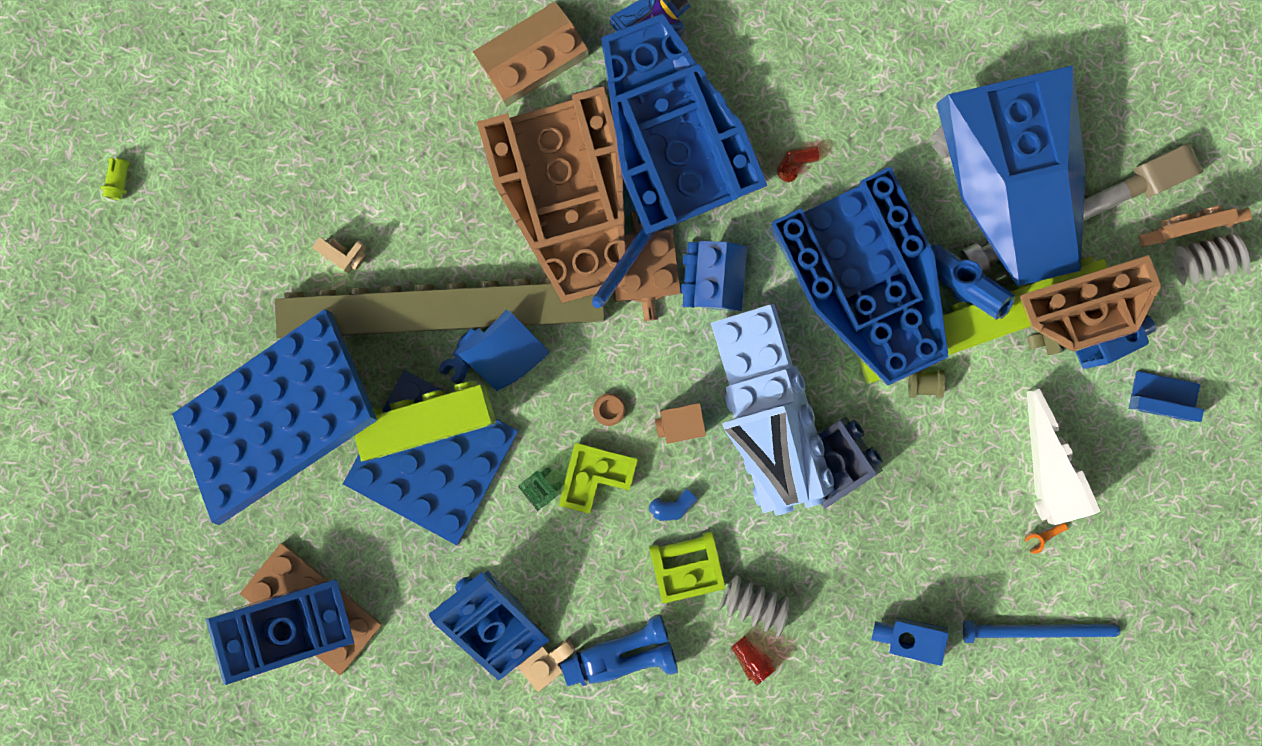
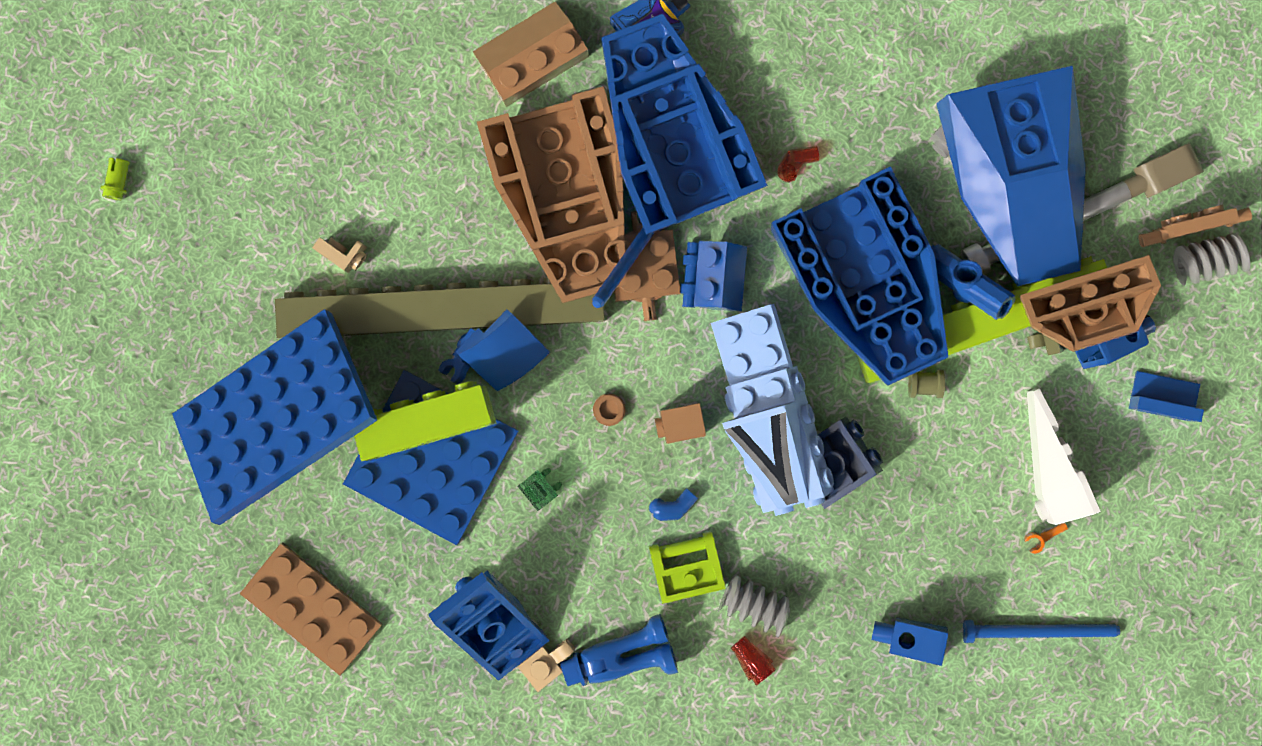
(279, 631): blue brick -> none
(594, 466): lime plate -> none

